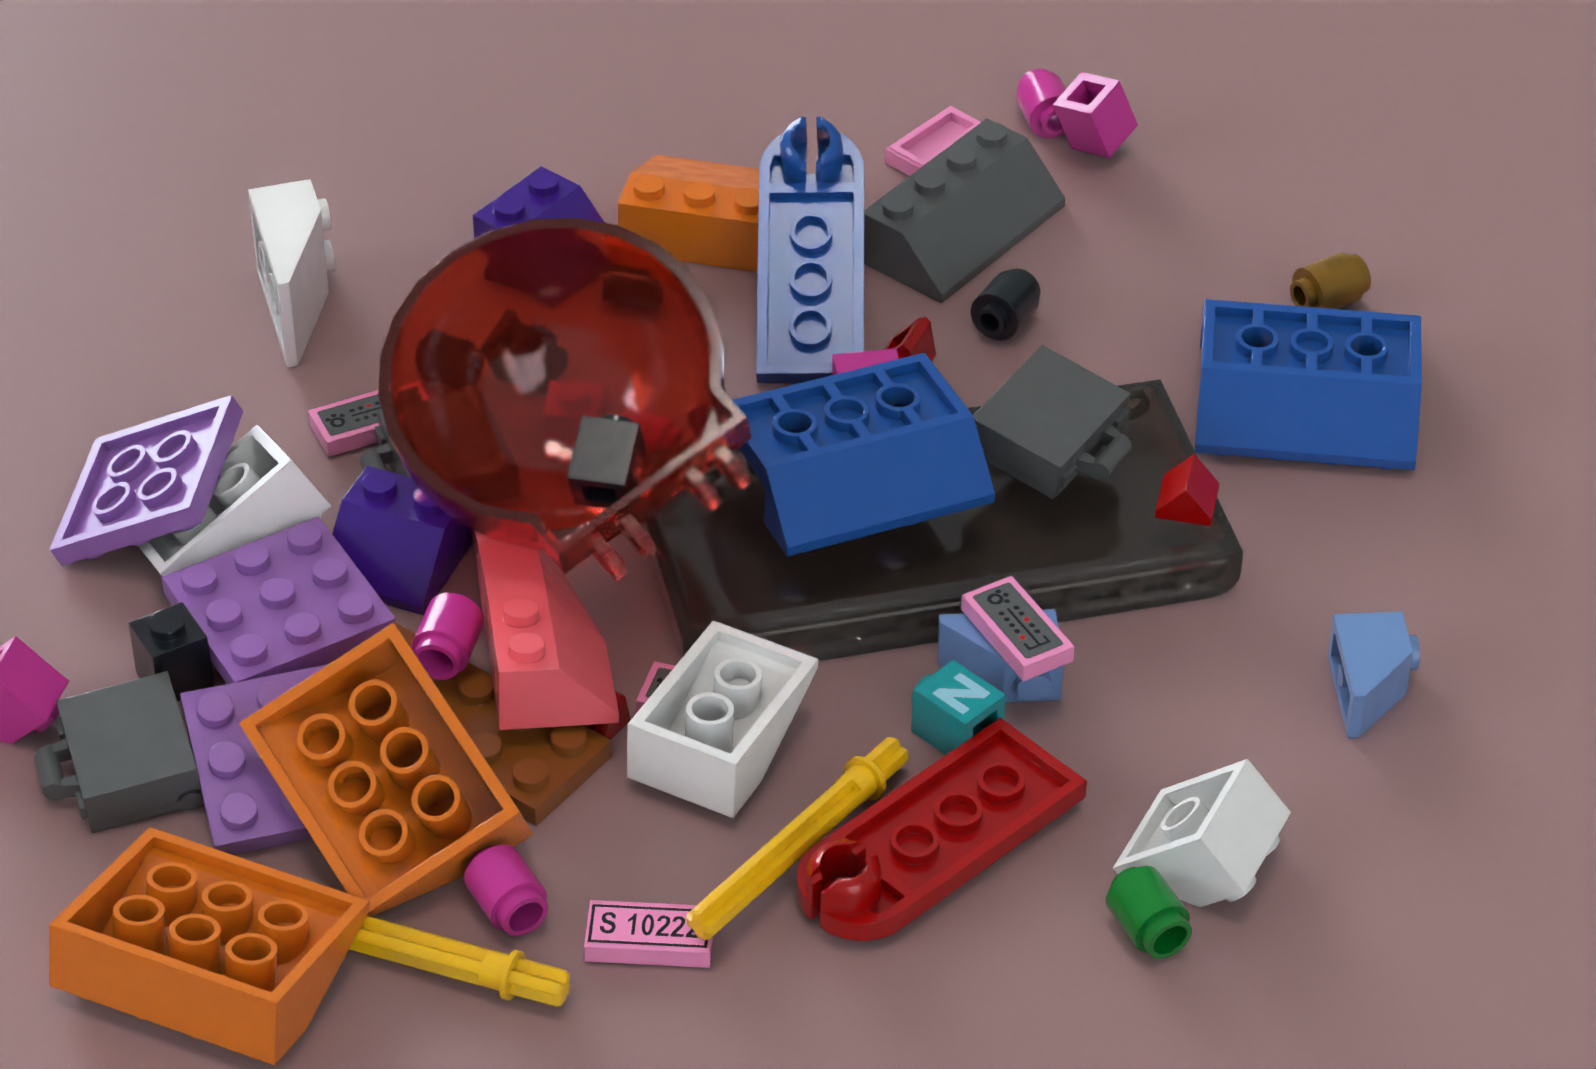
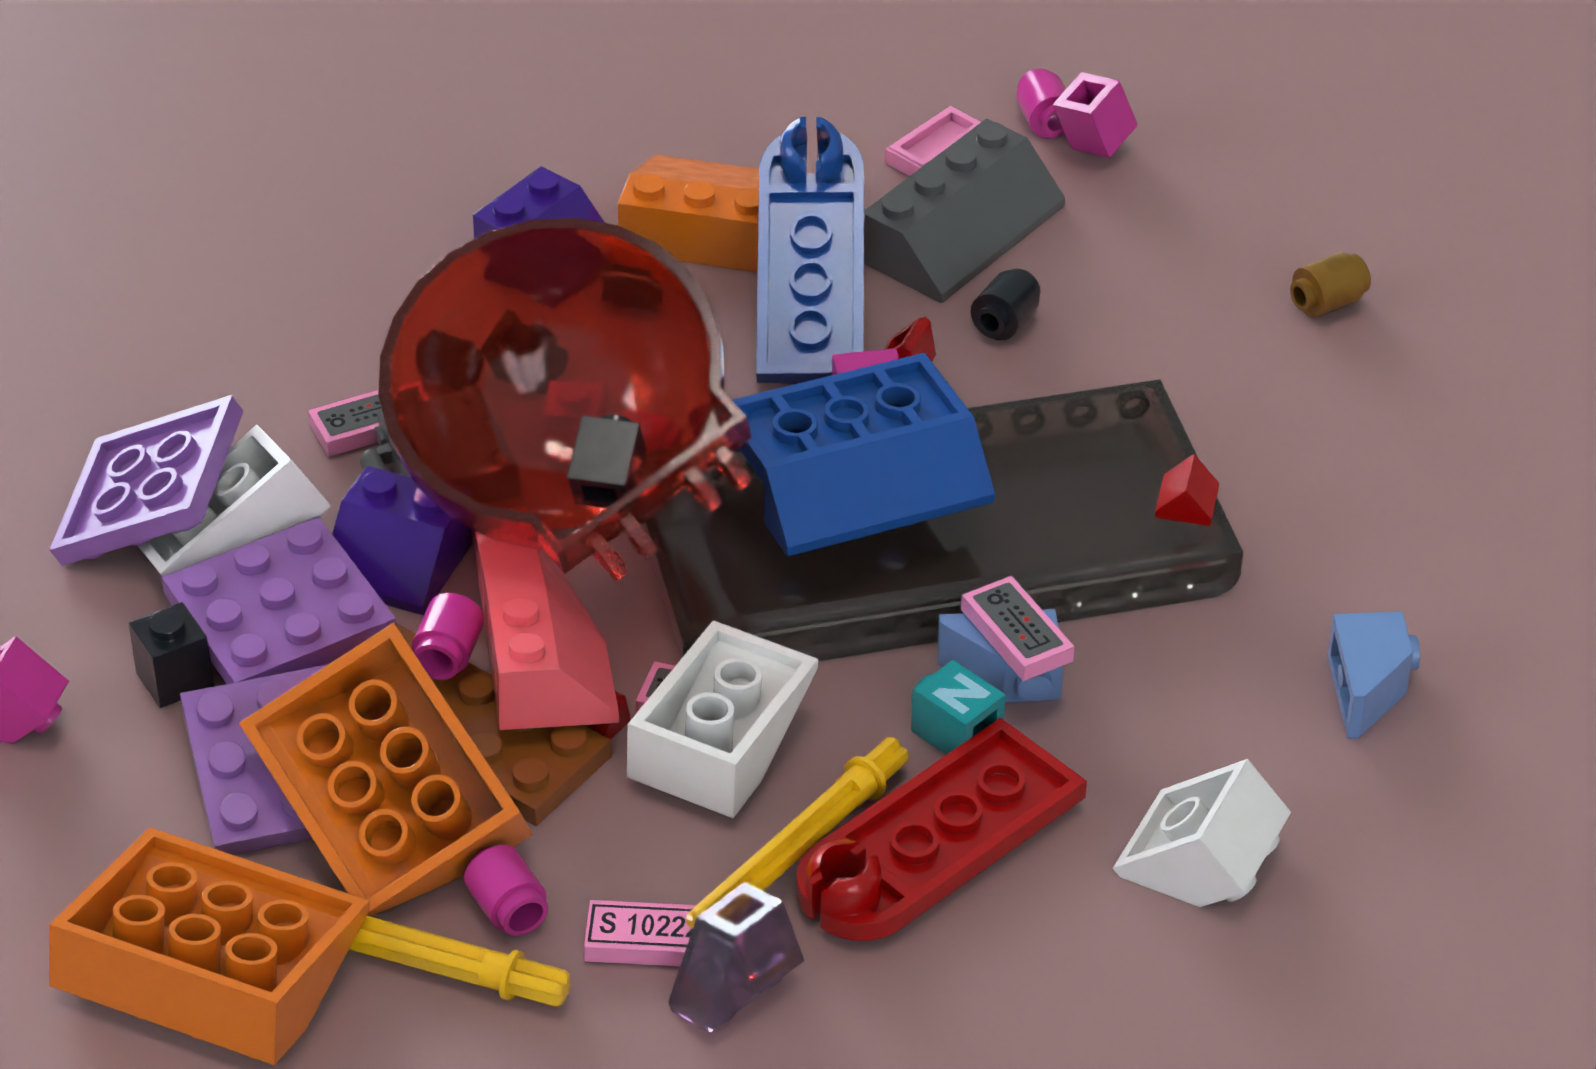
(125, 754): dark grey piece -> none
(292, 259): white slope -> none
(734, 956): none -> clear purple slope
(1053, 423): dark grey piece -> none
(1149, 911): green brick -> none
(1309, 384): blue slope -> none

